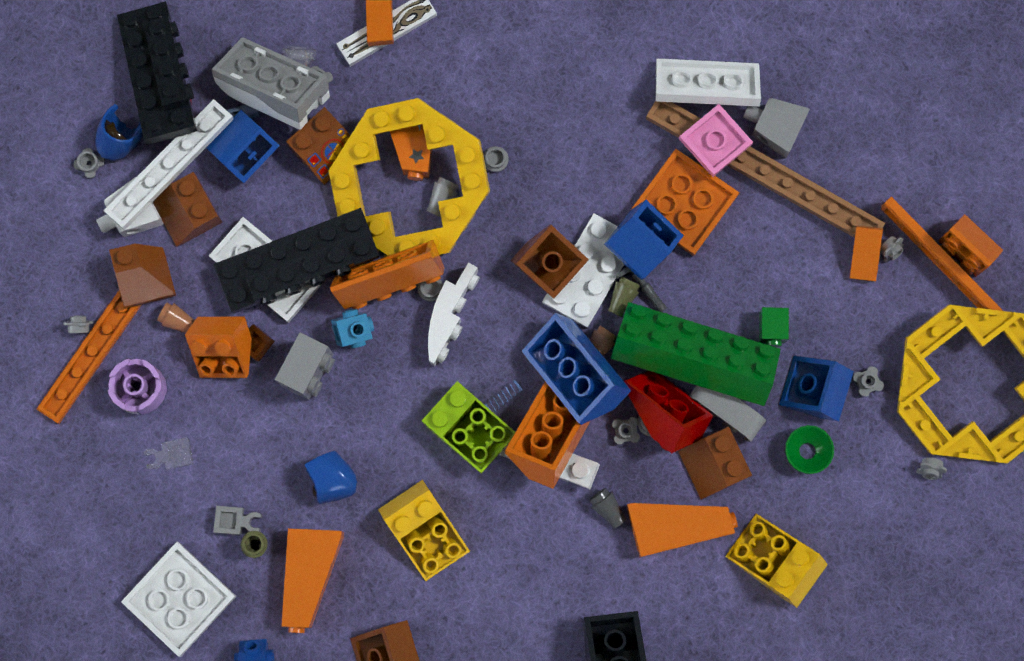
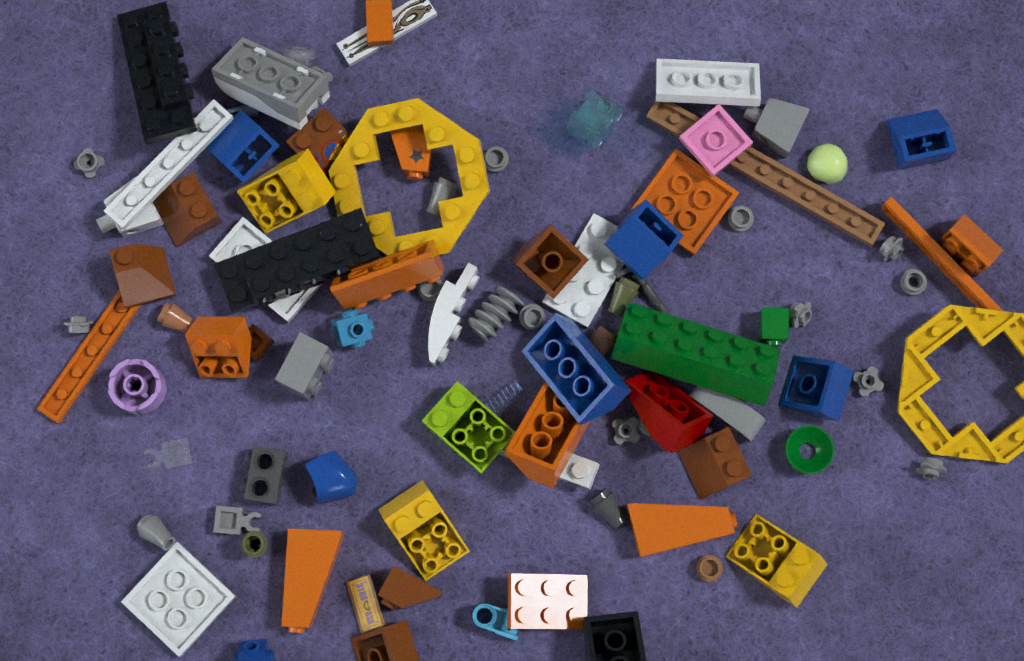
(113, 138): blue piece -> none
(154, 531): none -> light grey cone
(272, 476): none -> dark grey brick
(287, 191): none -> yellow slope
(366, 603): none -> slope
(406, 590): none -> dark orange slope
(494, 313): none -> light grey piece
(498, 622): none -> medium azure piece
(531, 316): none -> light grey plate
(546, 601): none -> plate
(593, 119): none -> clear light blue brick
(709, 568): none -> medium nougat plate
(740, 218): none -> light grey plate
(800, 314): none -> light grey plate
(827, 163): none -> yellowish green hair
(866, 253): orange tile -> none
(919, 276): none -> light grey plate
(921, 138): none -> blue slope

